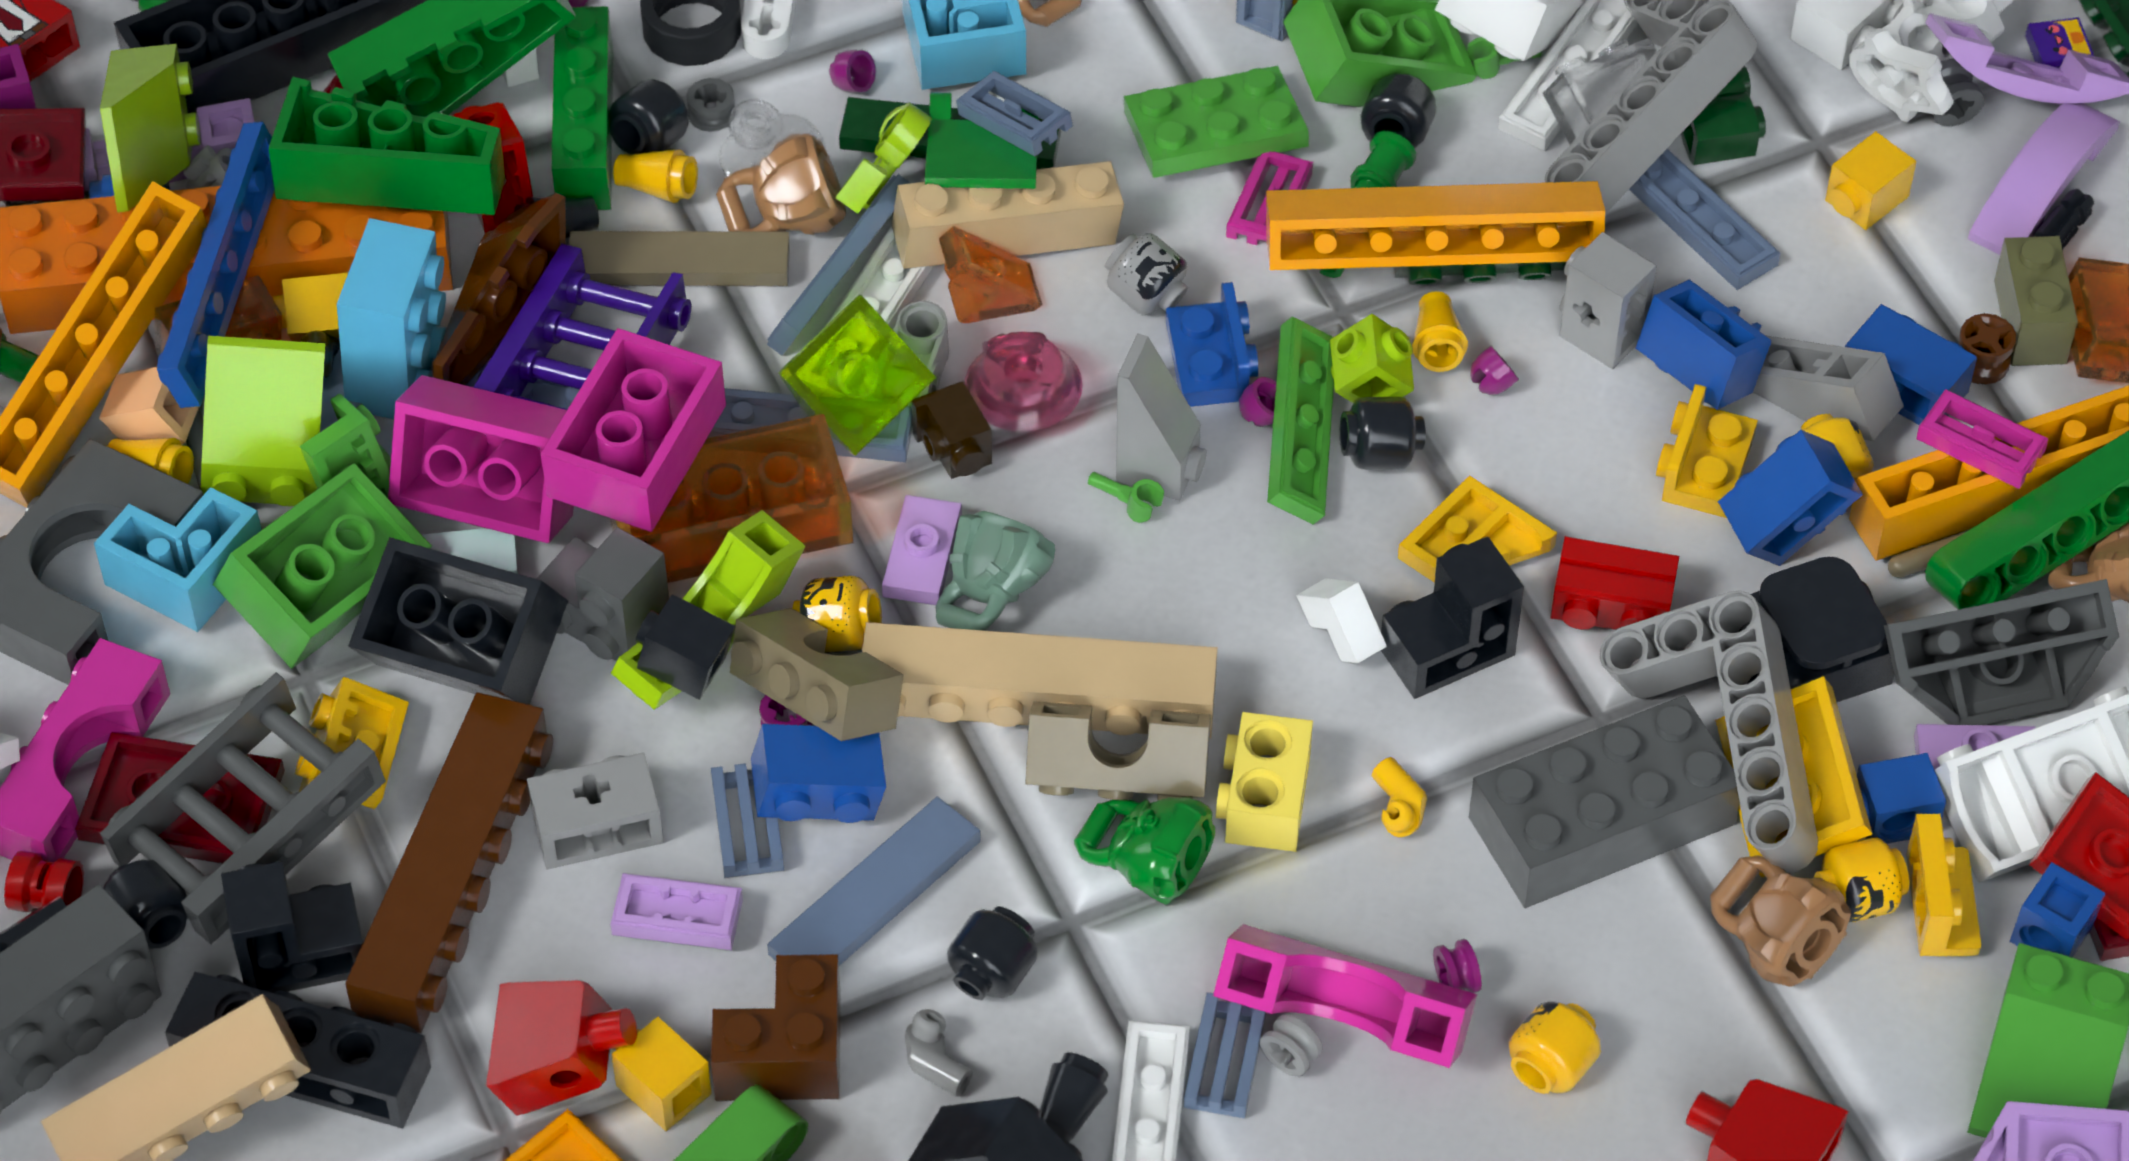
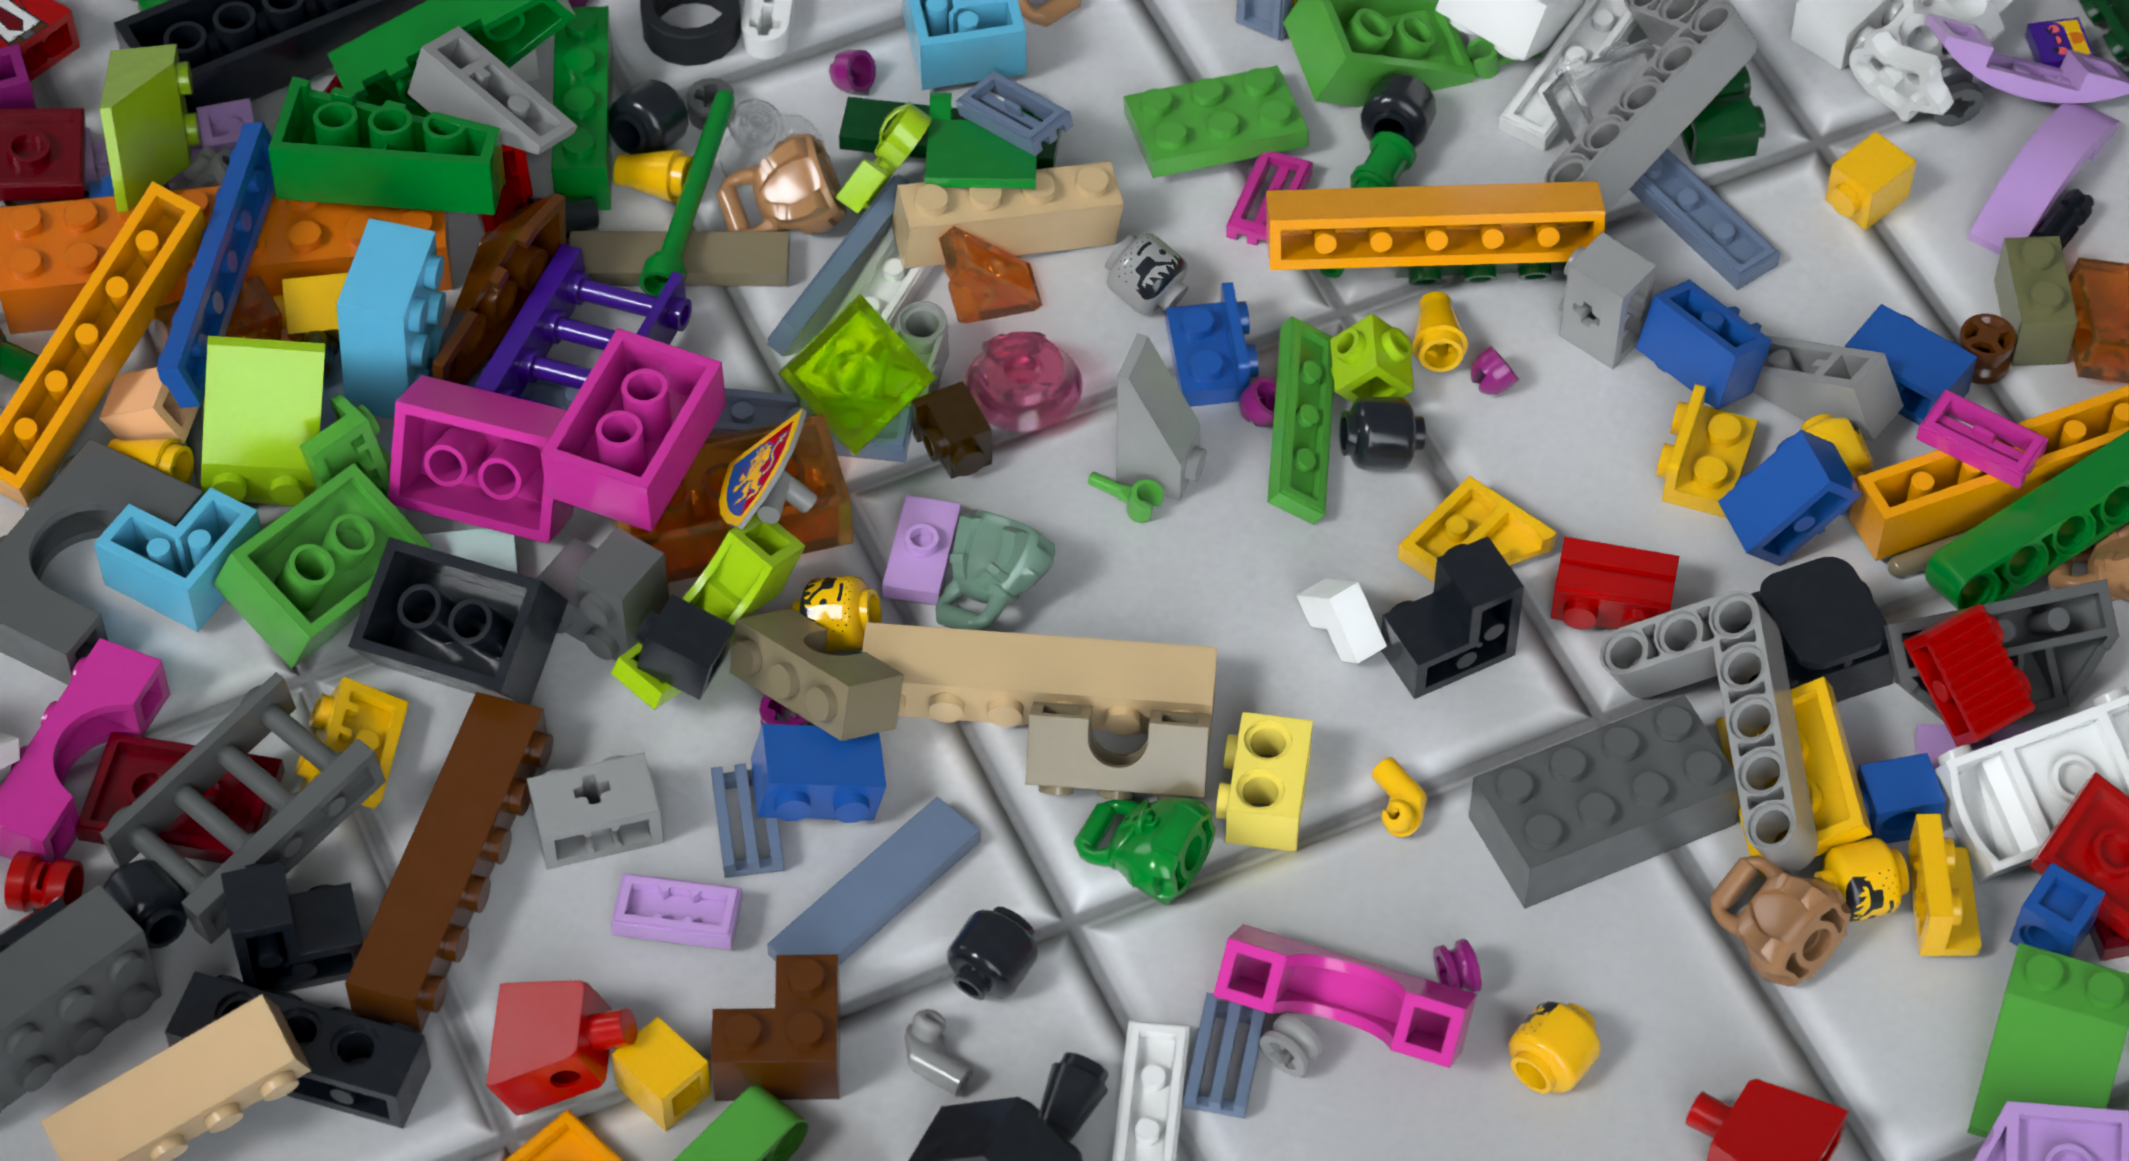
(470, 83): none -> light grey slope
(669, 259): none -> green piece
(759, 479): none -> shield
(1970, 674): none -> red brick

